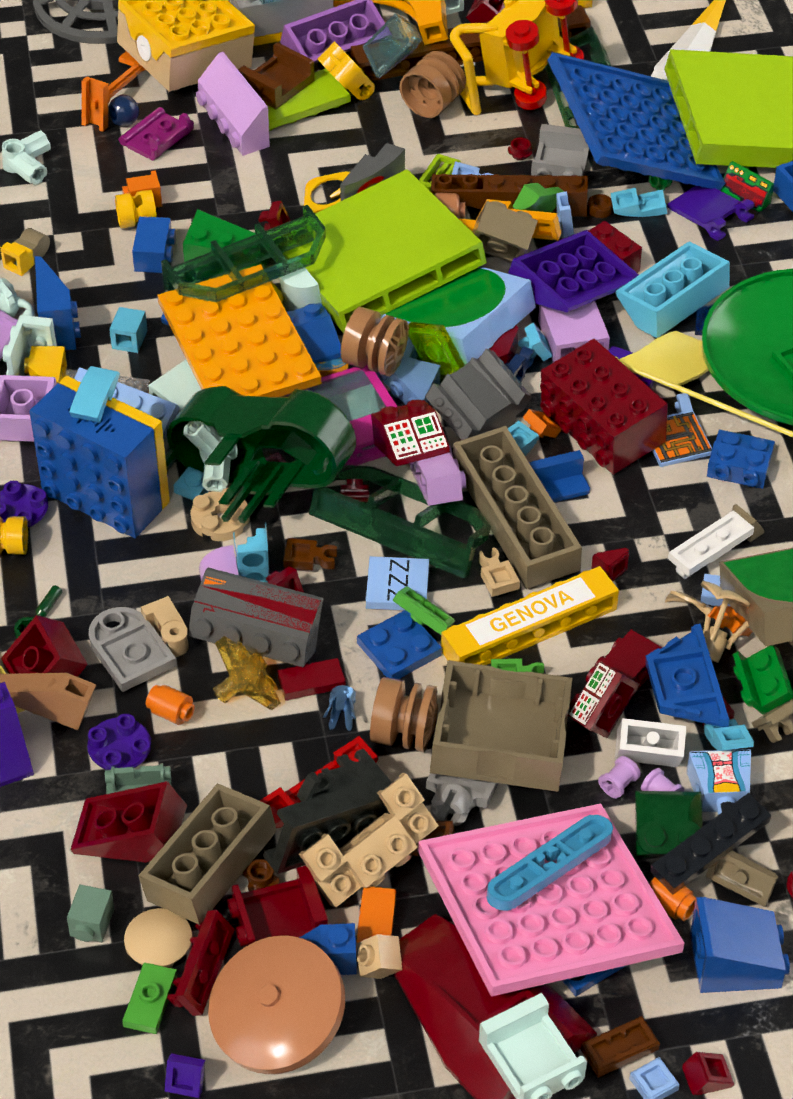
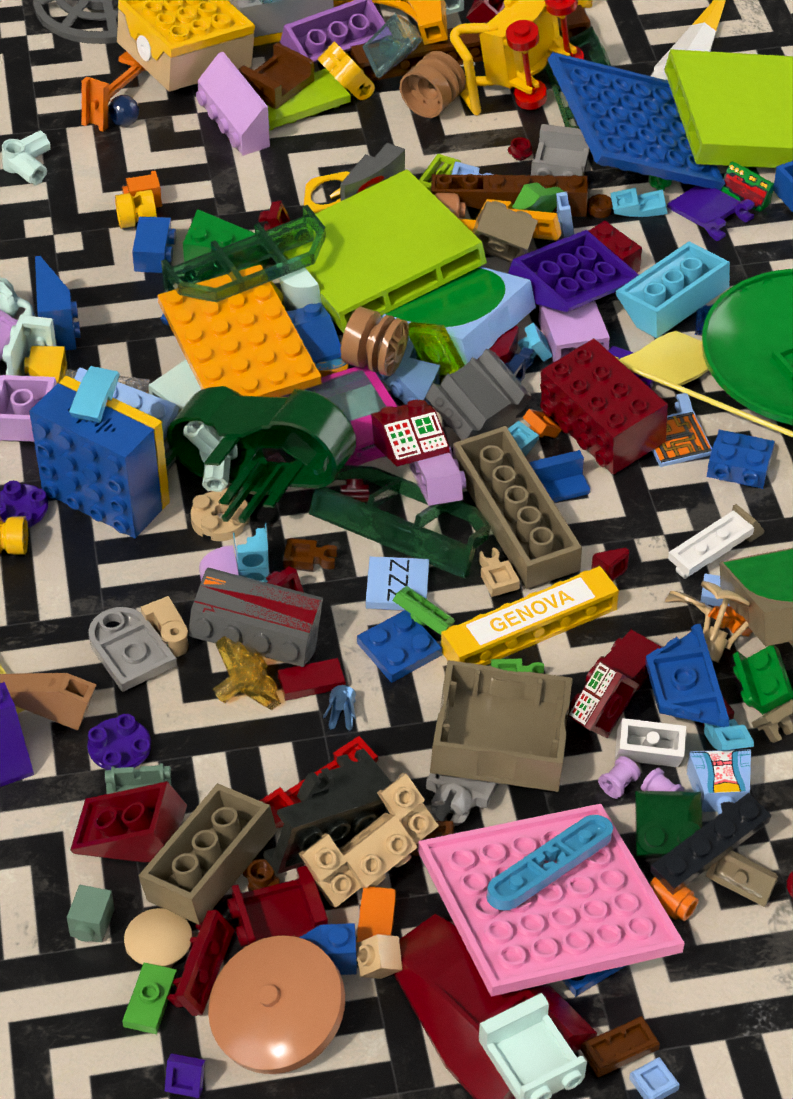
(24, 251): leg -> none
(42, 610): dark green piece -> none
(44, 648): dark red slope -> none
(128, 329): medium azure brick -> none
(156, 133): magenta piece -> none
(170, 704): orange brick -> none
(190, 484): medium azure plate -> none
(404, 714): medium nougat wheel -> none
(707, 1073): dark red slope -> none
(736, 947): blue slope -> none

